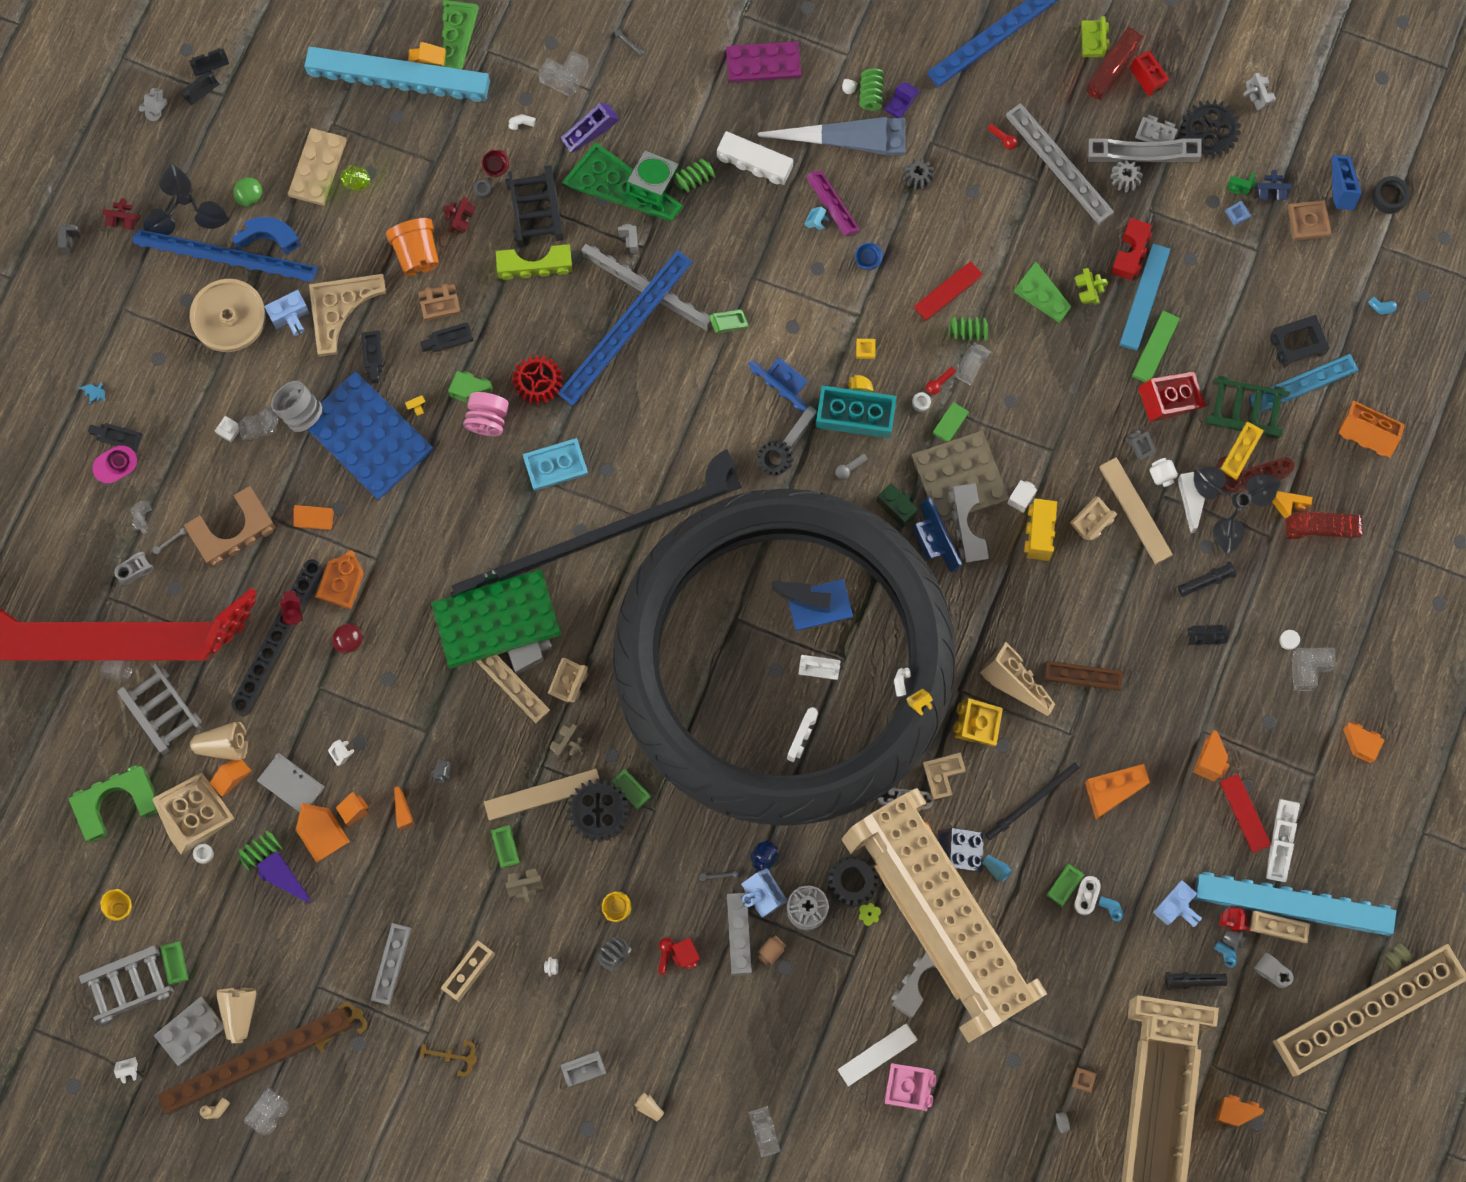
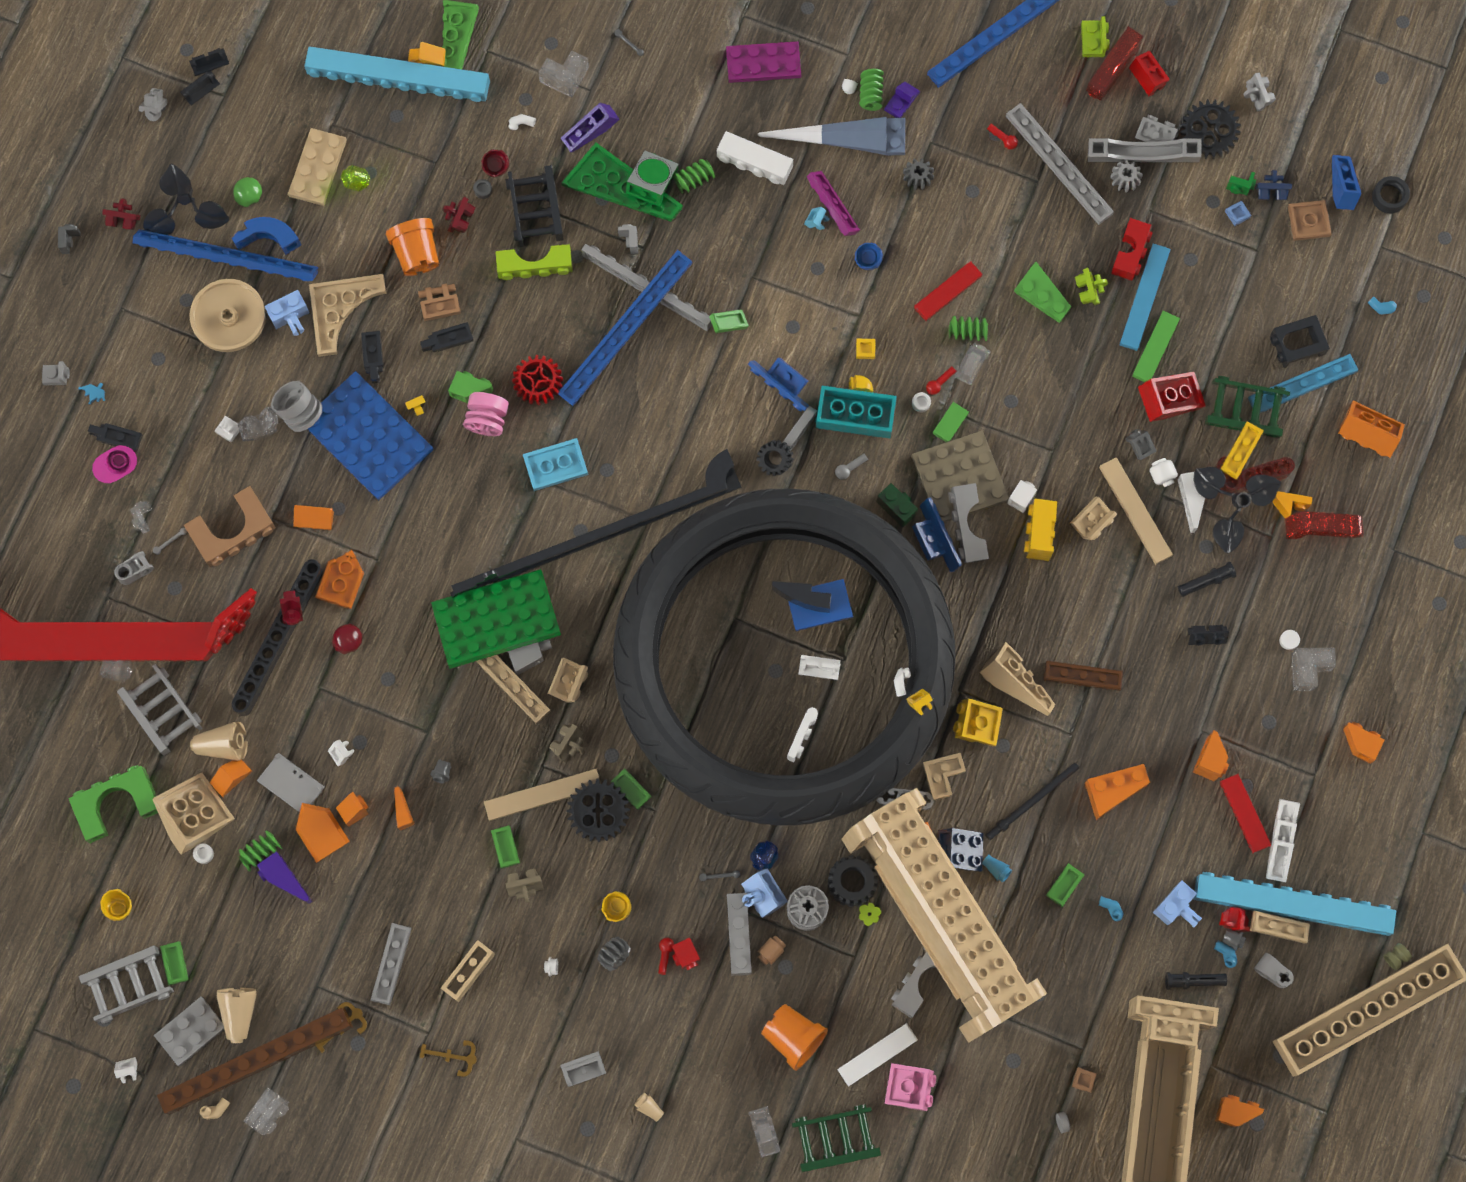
(55, 374): none -> light grey bracket
(794, 1035): none -> orange piece
(849, 1154): none -> dark green fence
(1087, 896): white plate -> none

